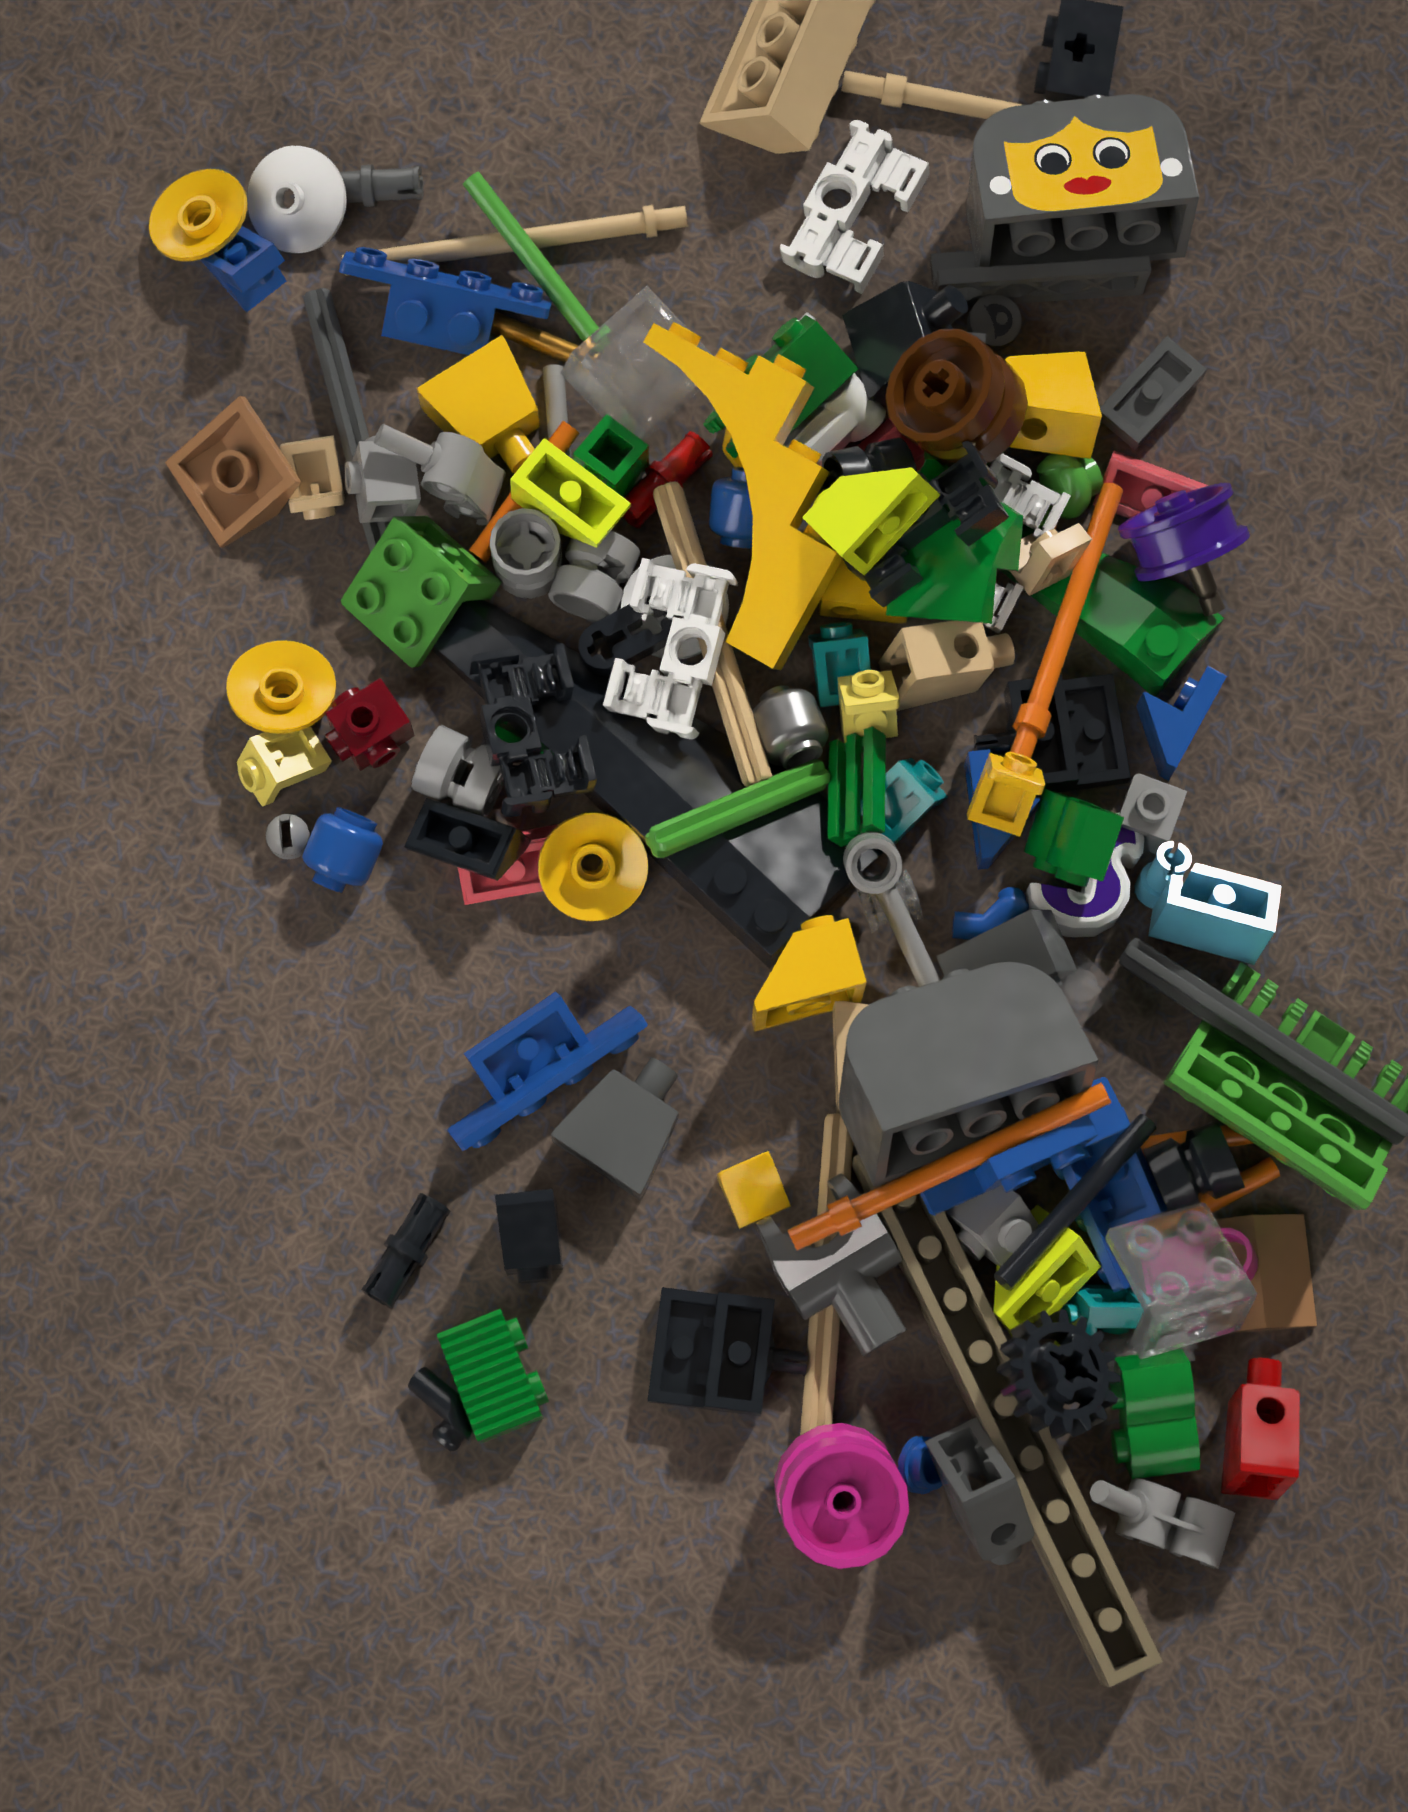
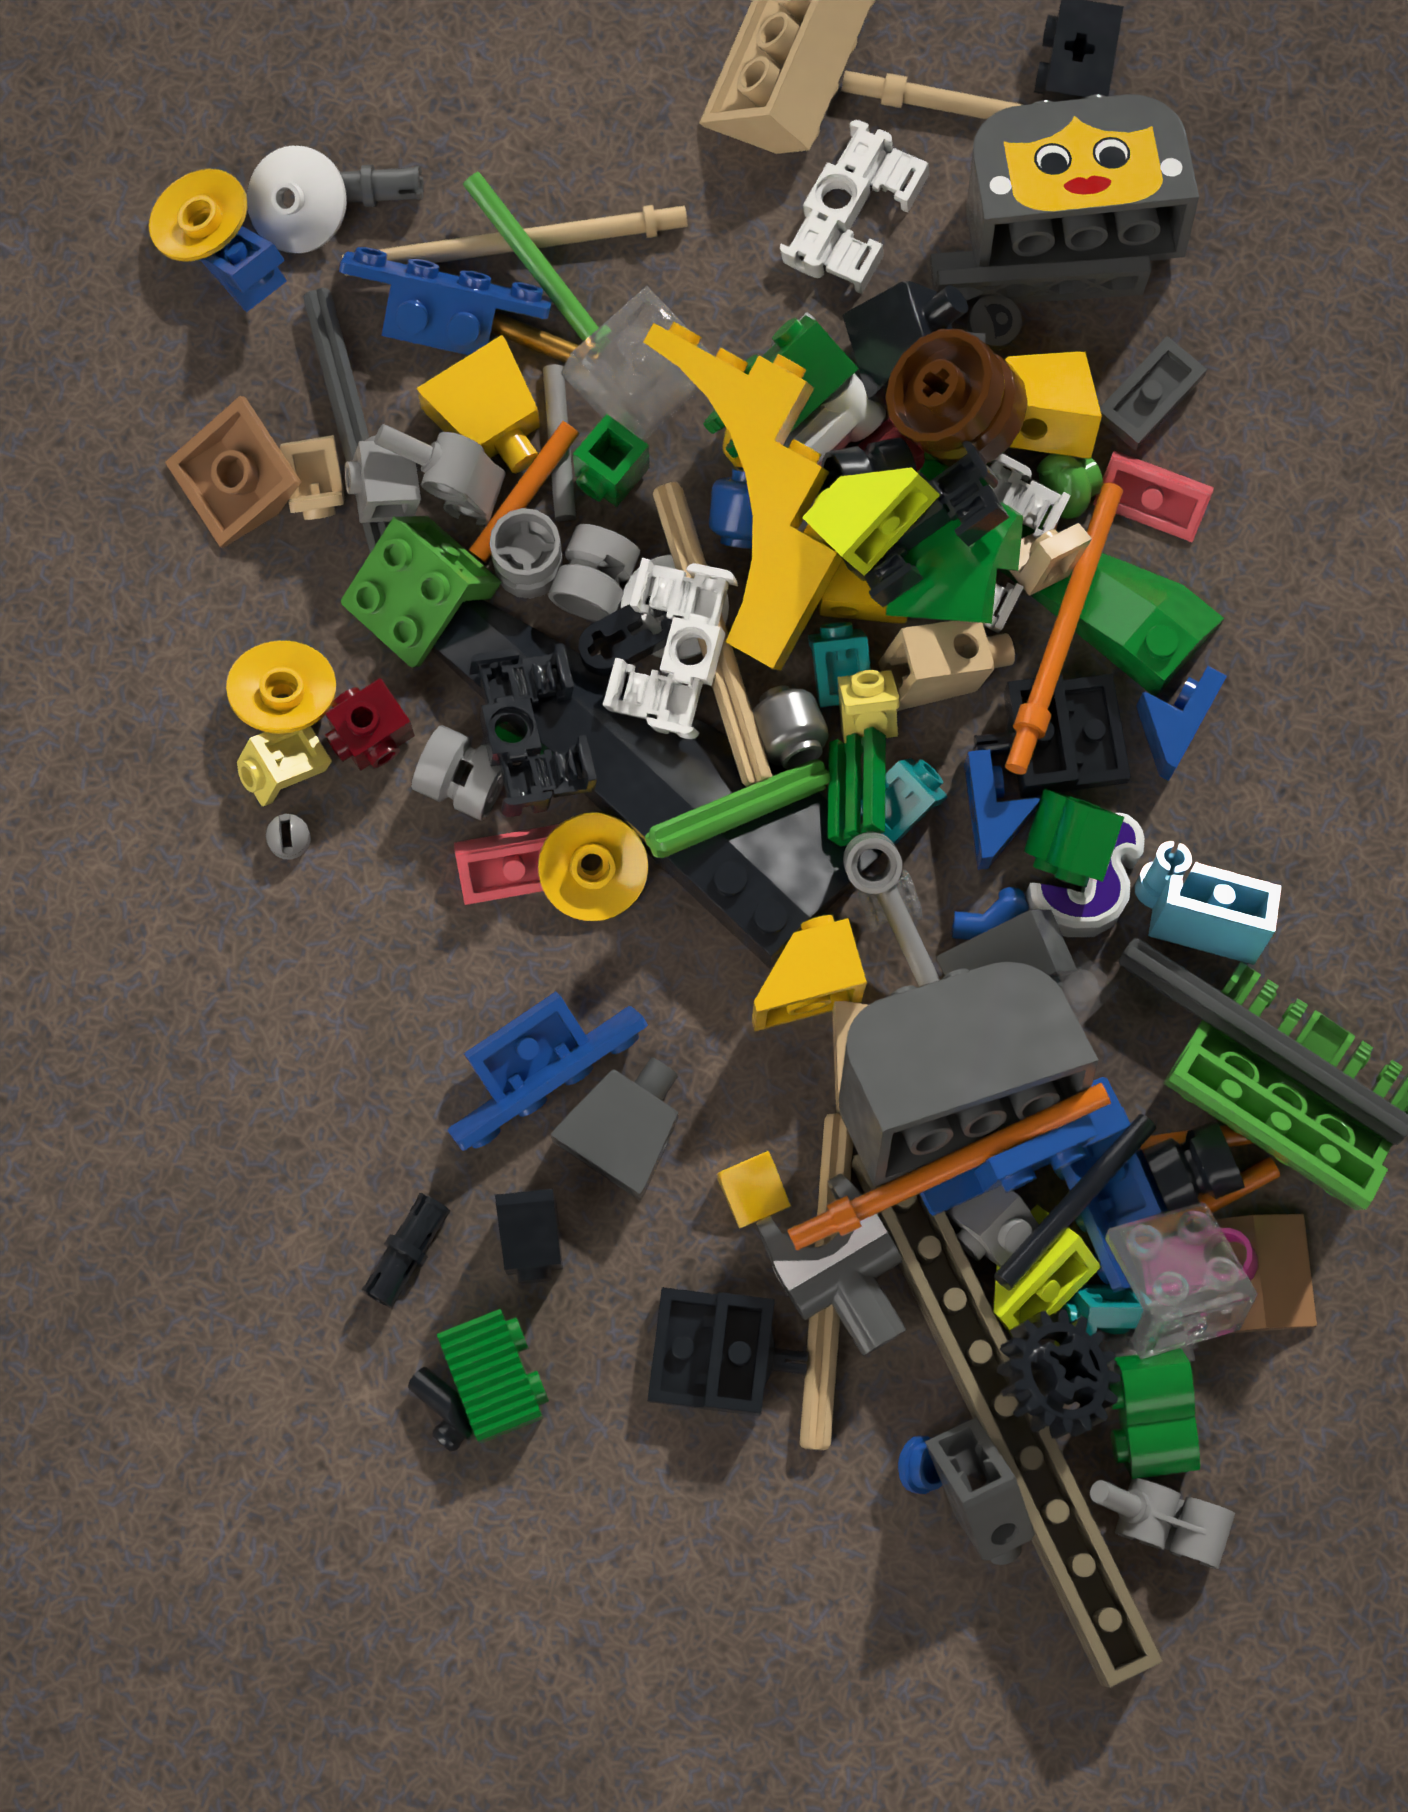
(342, 849): blue head -> none
(466, 840): black slope -> none
(567, 494): neon yellow slope -> none
(674, 467): red pin -> none
(870, 1504): dark pink wheel -> none
(1006, 792): yellow bracket -> none
(1152, 810): light grey bracket -> none
(1185, 535): dark purple wheel -> none
(1262, 1455): red torso -> none

